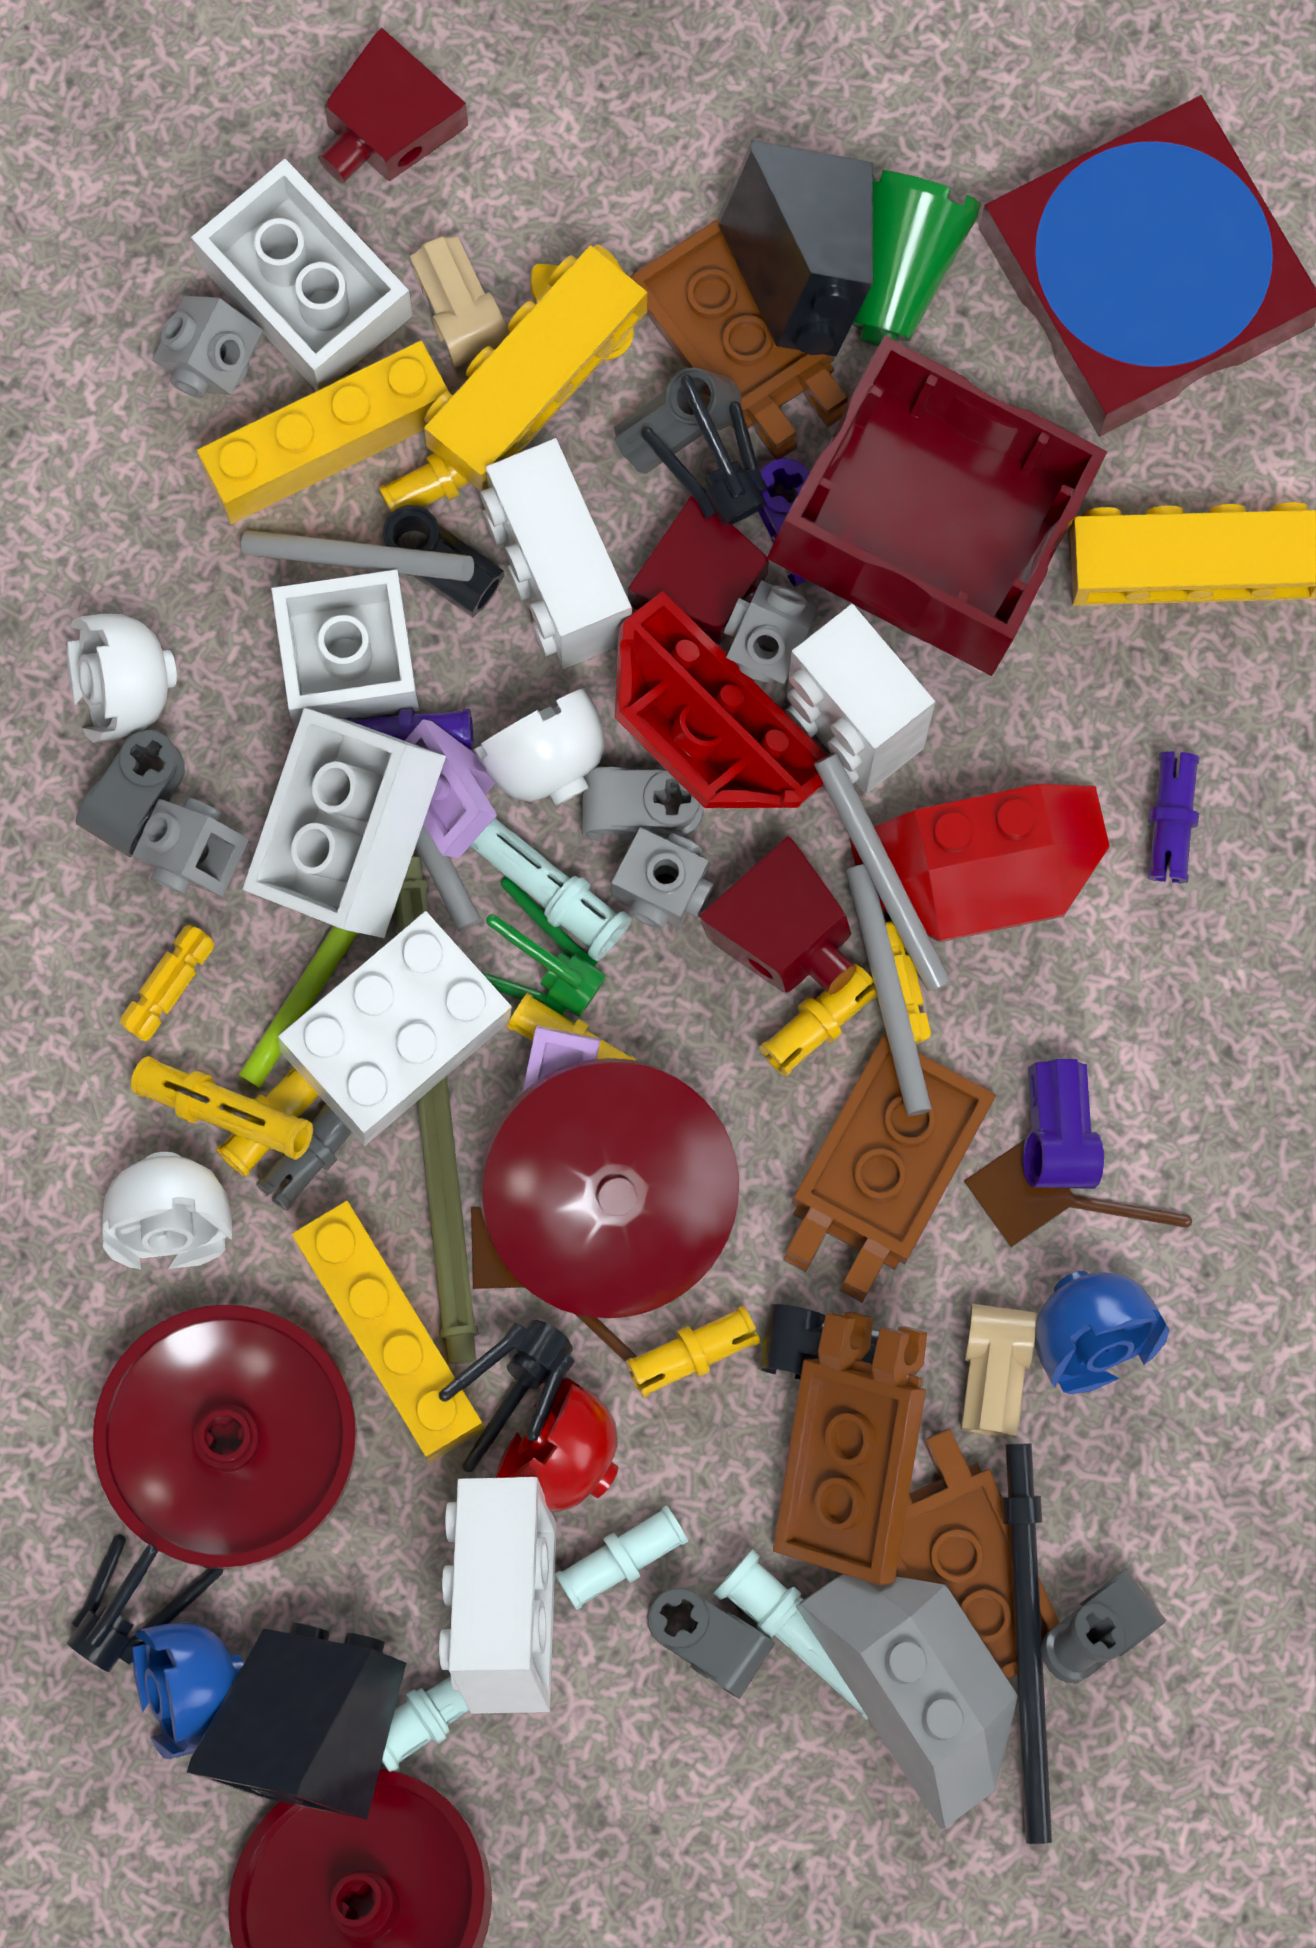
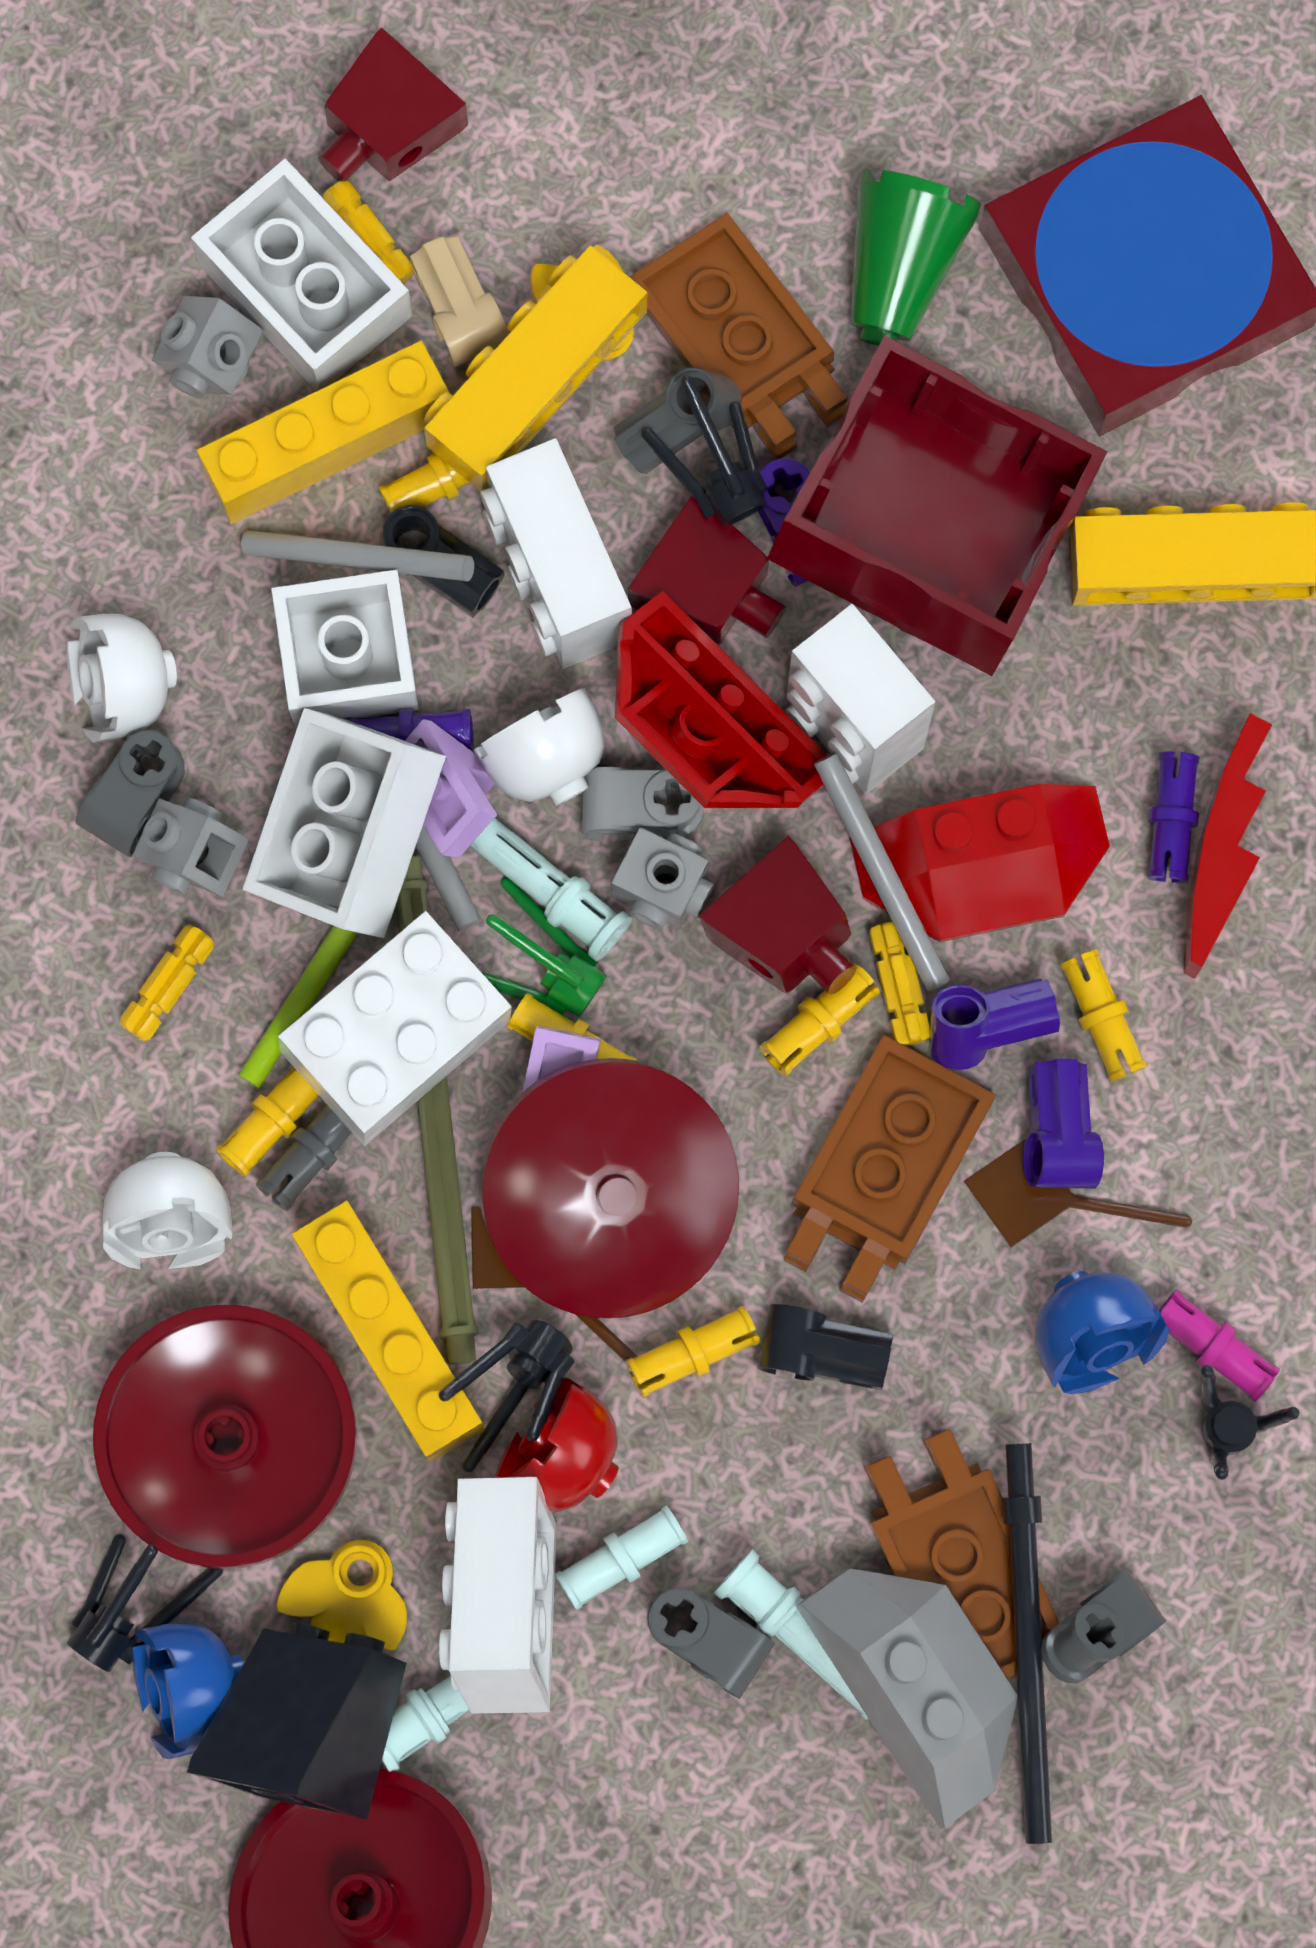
(162, 1085): yellow pin -> none
(337, 1605): none -> yellow plate
(347, 204): none -> yellow axle
(774, 613): light grey brick -> none
(802, 241): black slope -> none
(853, 1450): dark orange tile -> none
(889, 992): light grey bar -> none
(972, 1022): none -> dark purple piece
(997, 1356): tan piece -> none
(1103, 1015): none -> yellow pin
(1217, 1346): none -> dark pink pin
(1221, 864): none -> red slope
(1231, 1424): none -> black plant

